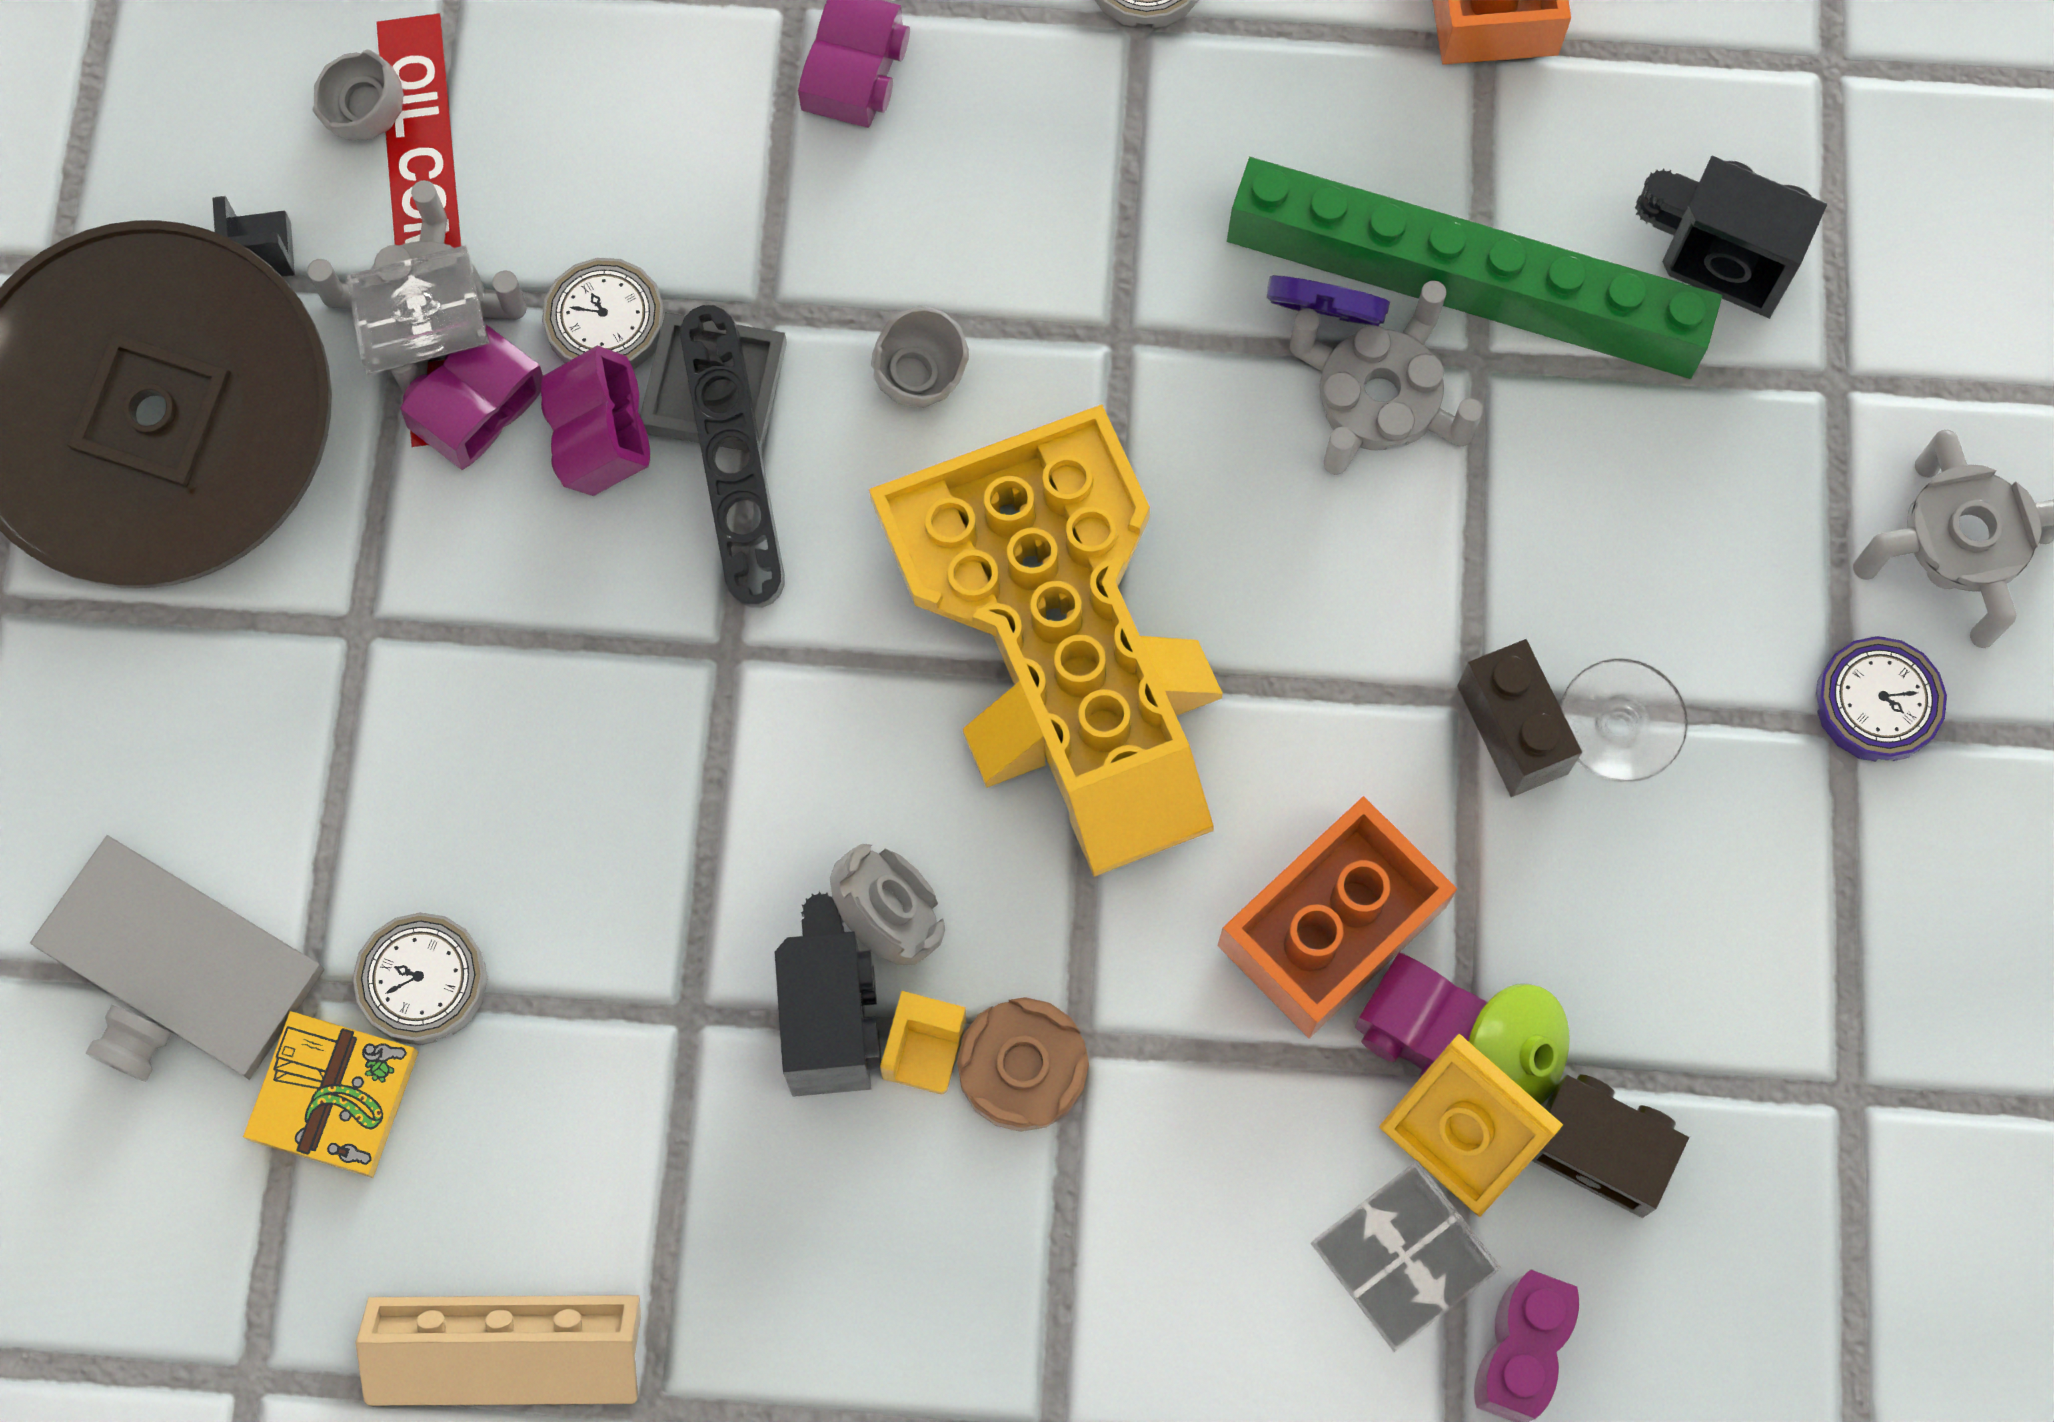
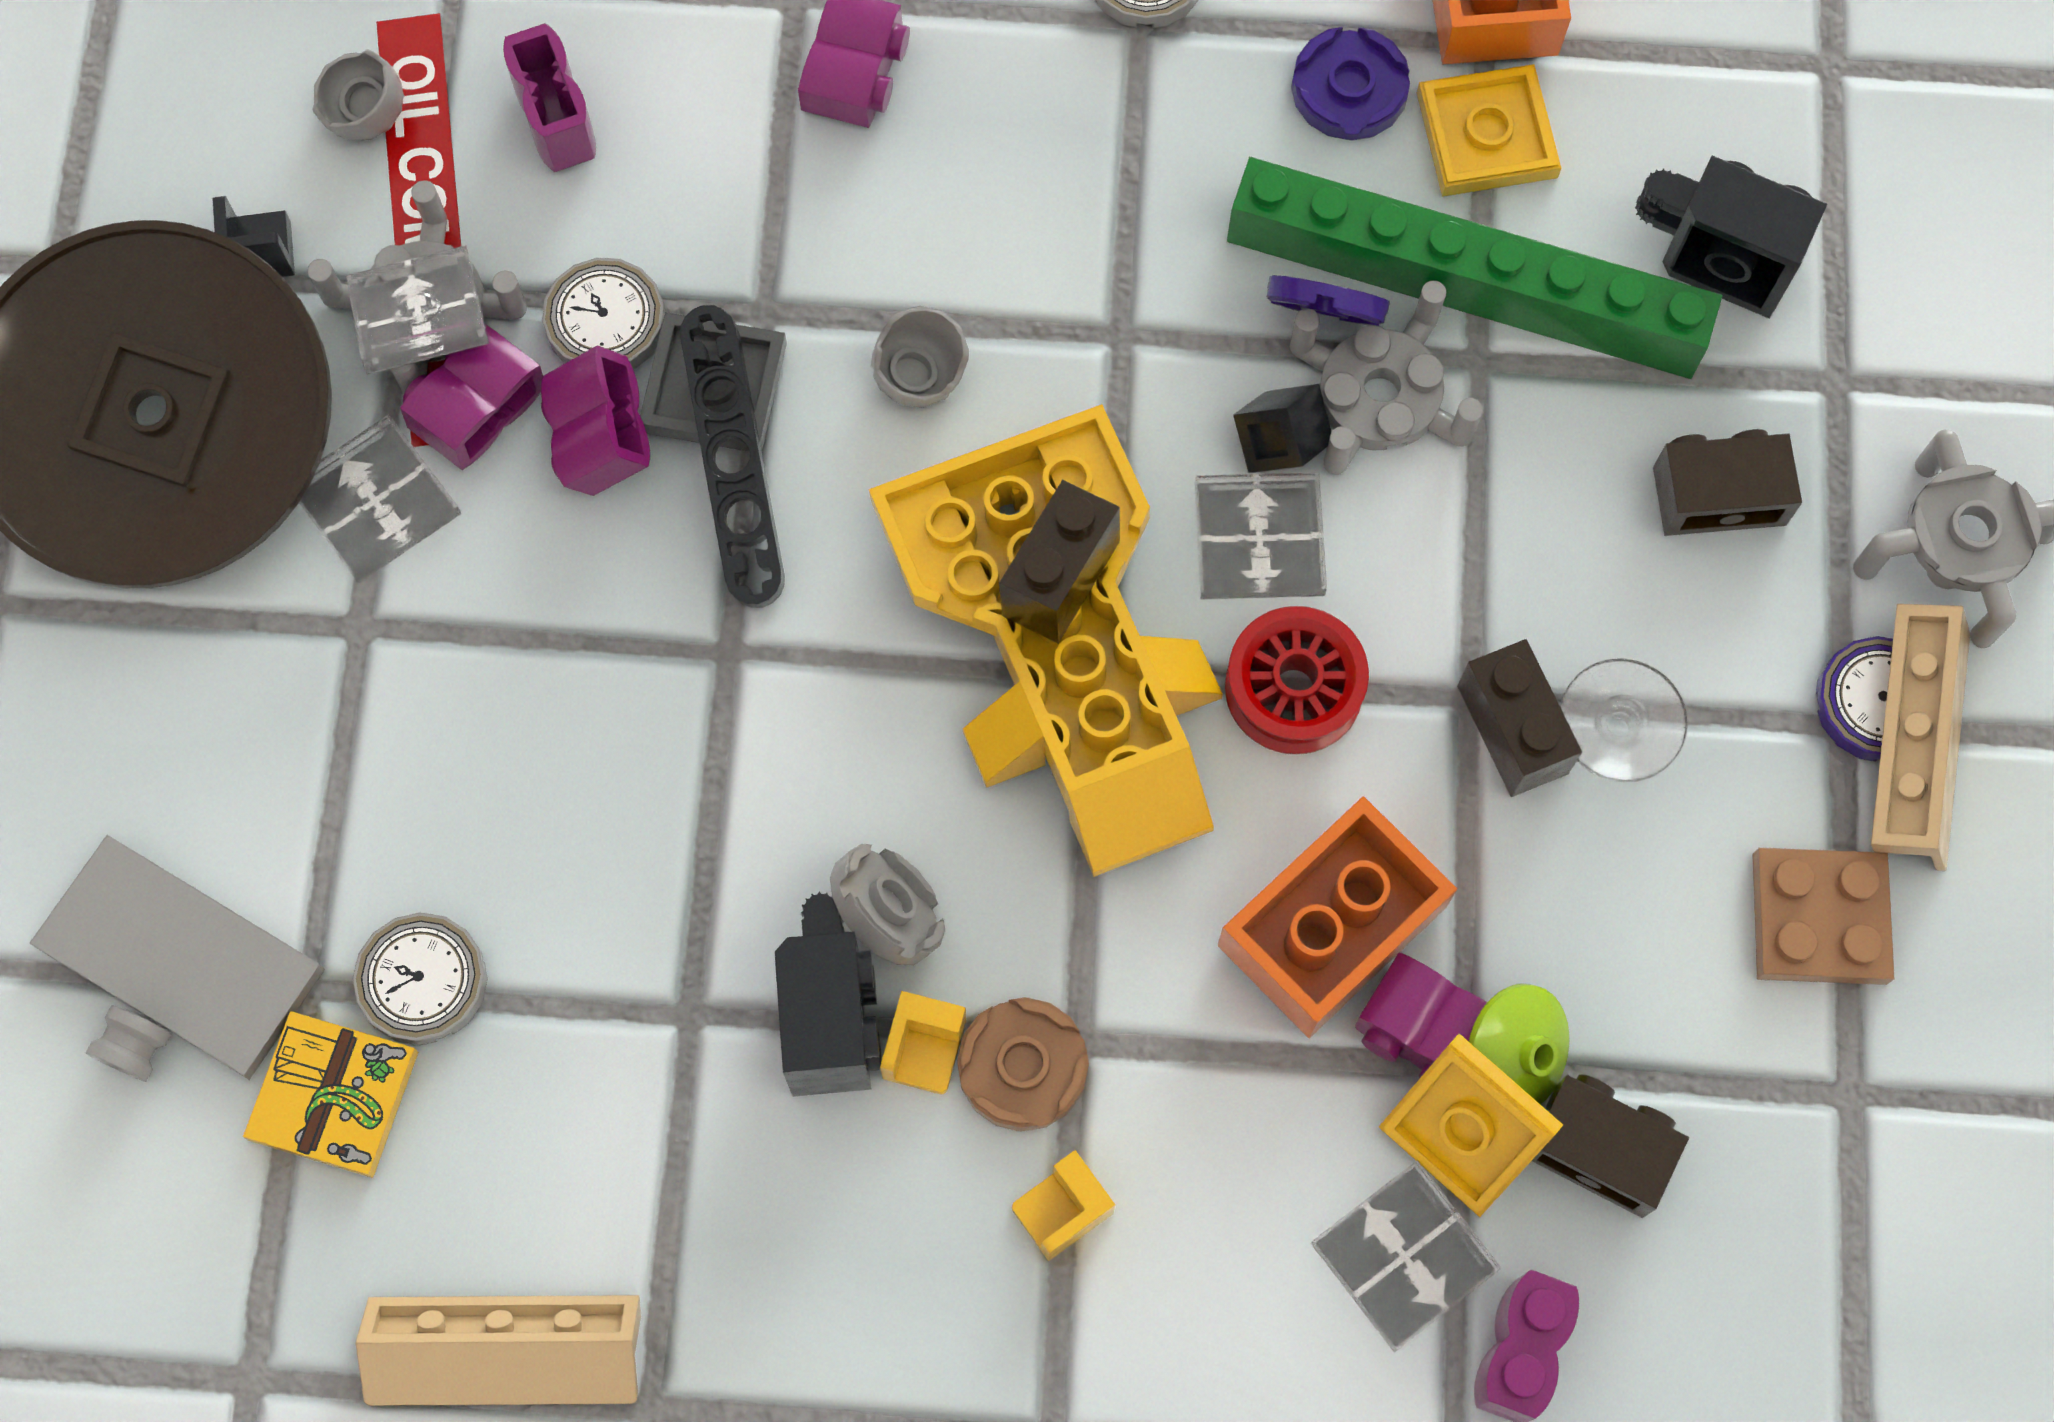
(376, 499): none -> clear tile
(549, 97): none -> magenta brick
(1060, 561): none -> dark brown brick
(1063, 1206): none -> yellow panel
(1260, 536): none -> clear tile
(1283, 428): none -> black panel
(1296, 625): none -> red wheel
(1350, 83): none -> dark purple tile
(1488, 130): none -> yellow tile
(1726, 483): none -> dark brown brick
(1823, 916): none -> medium nougat plate
(1921, 732): none -> tan panel

